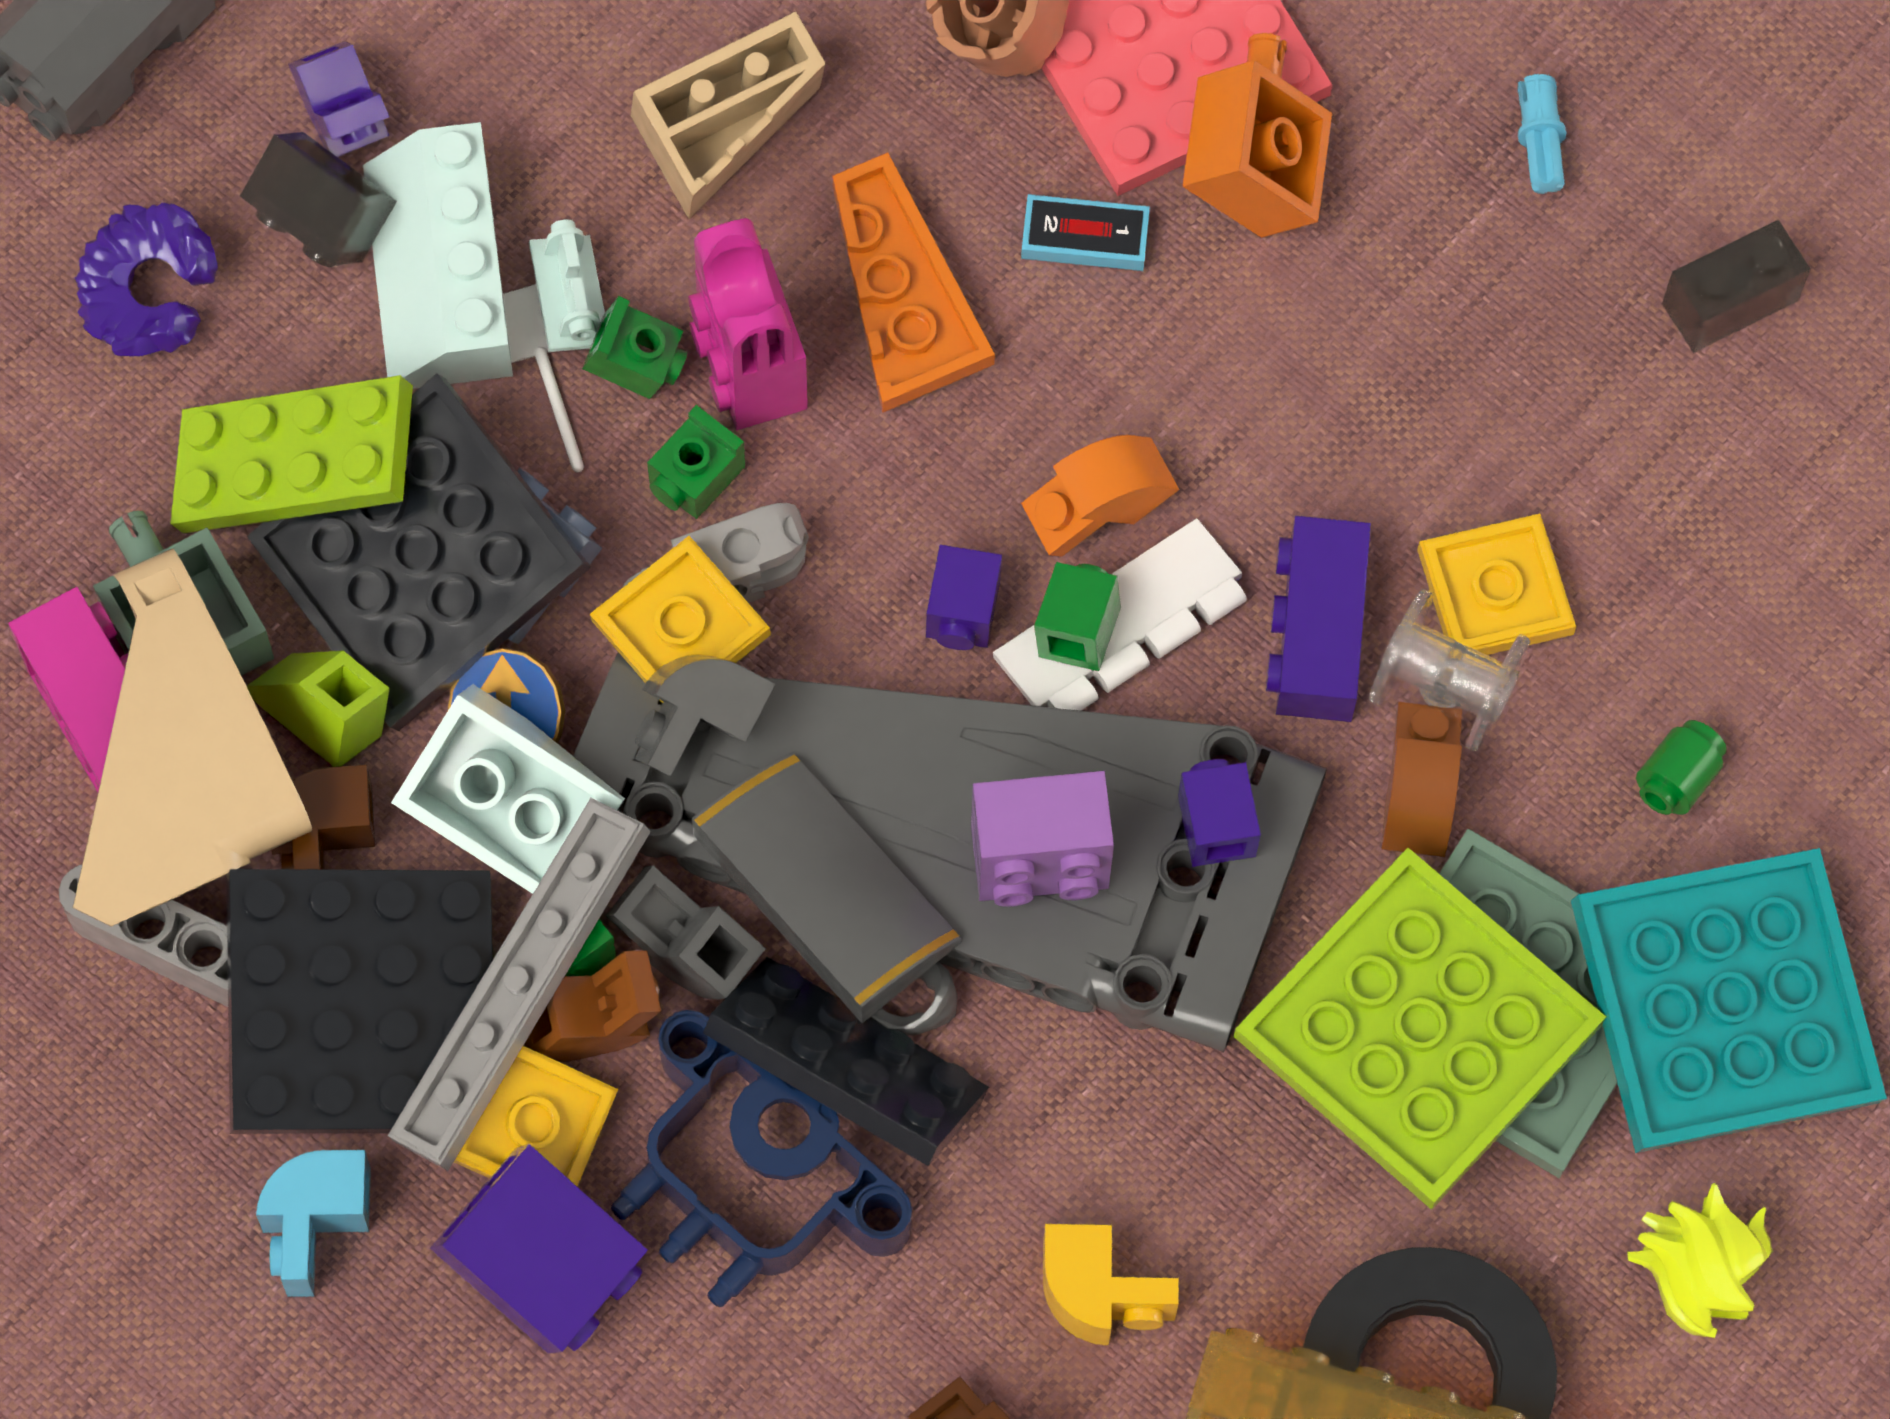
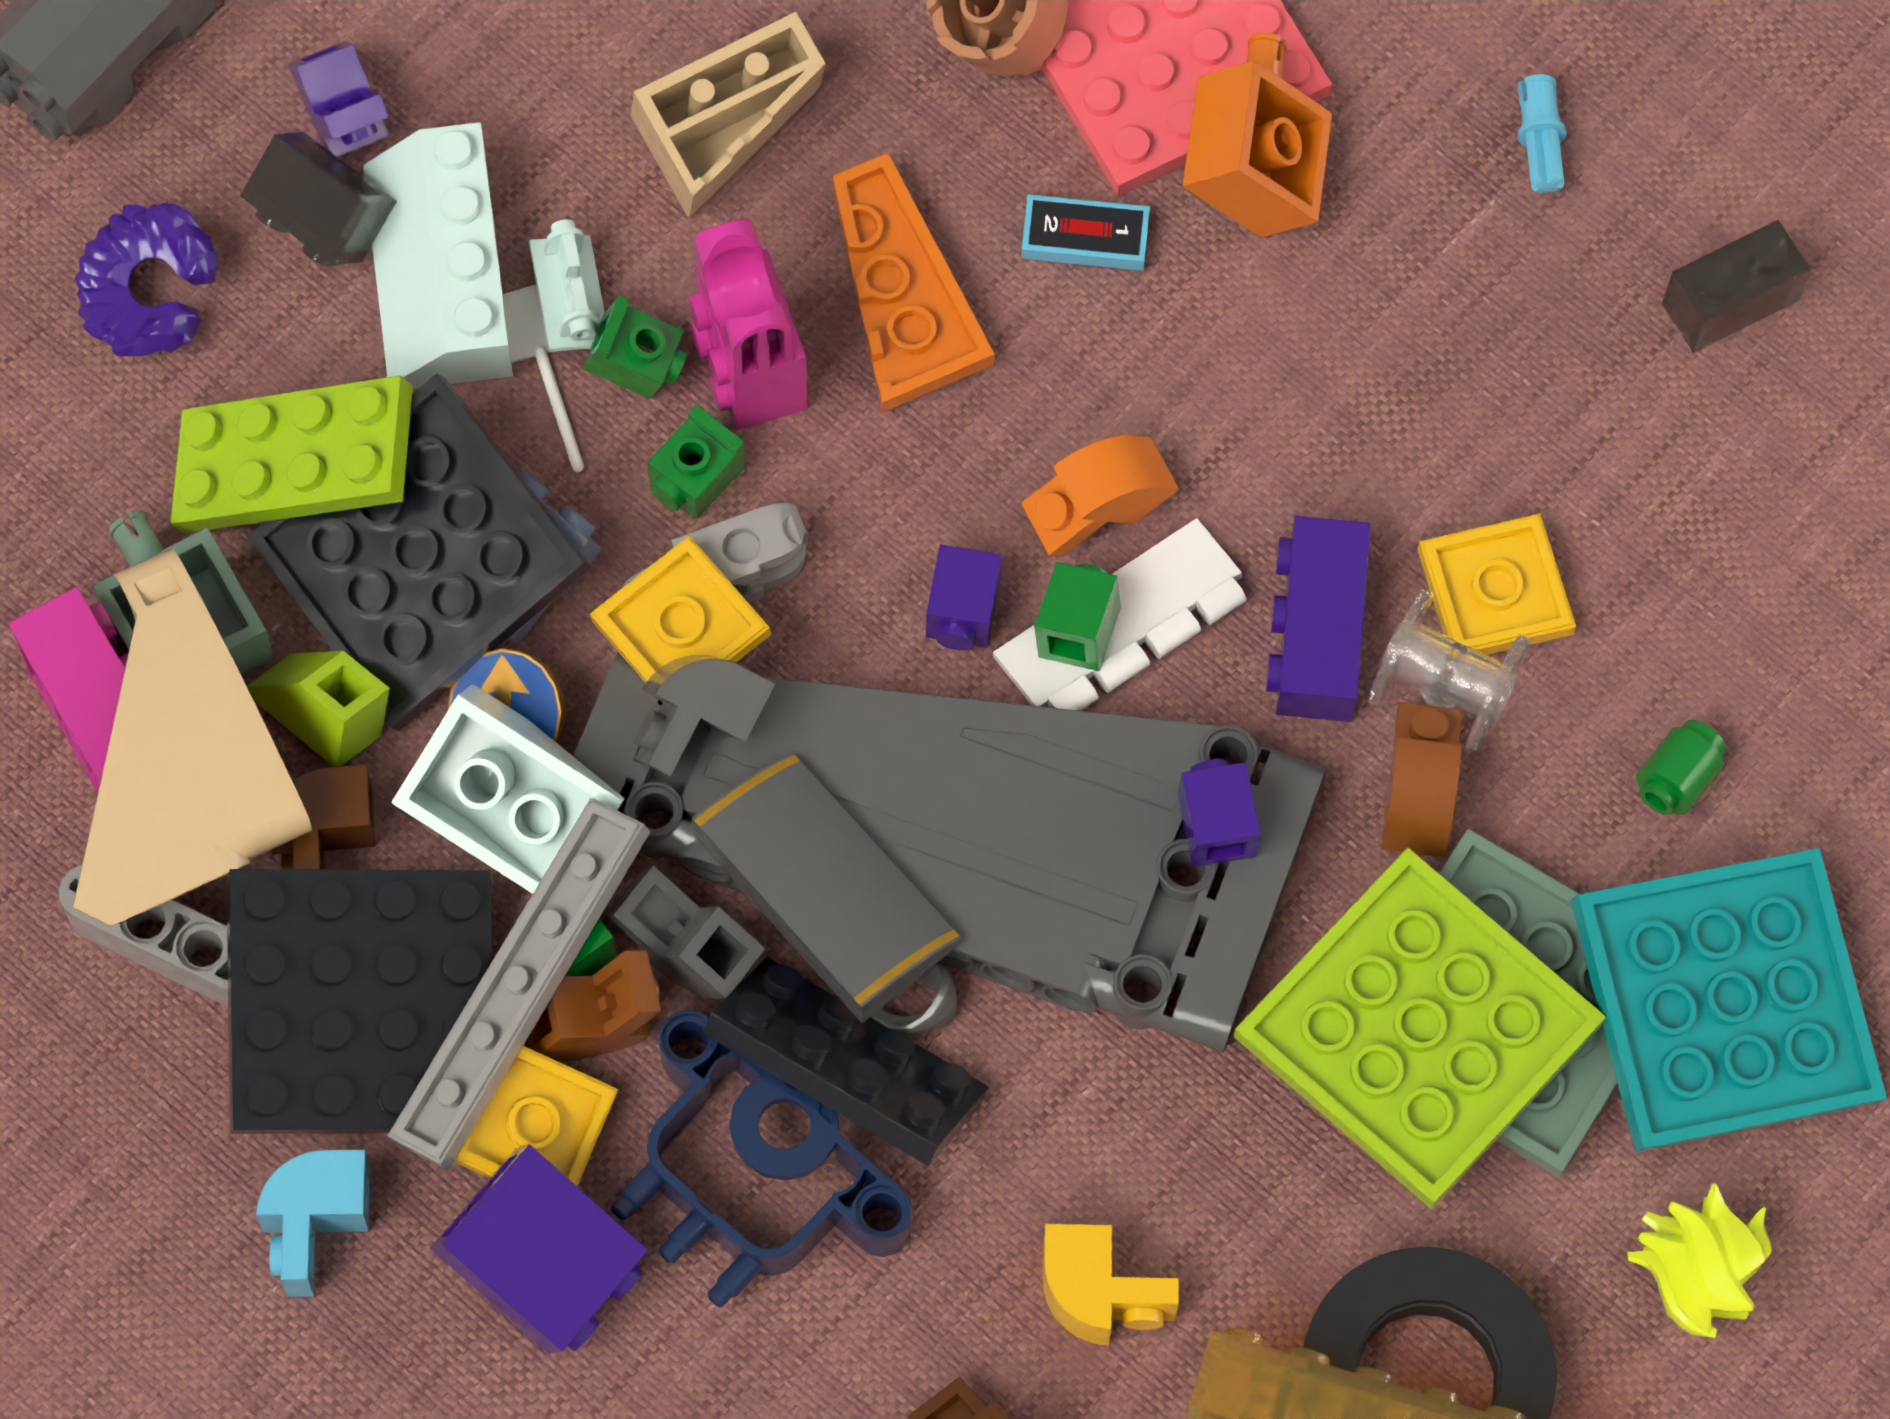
(1042, 837): medium lavender brick -> none

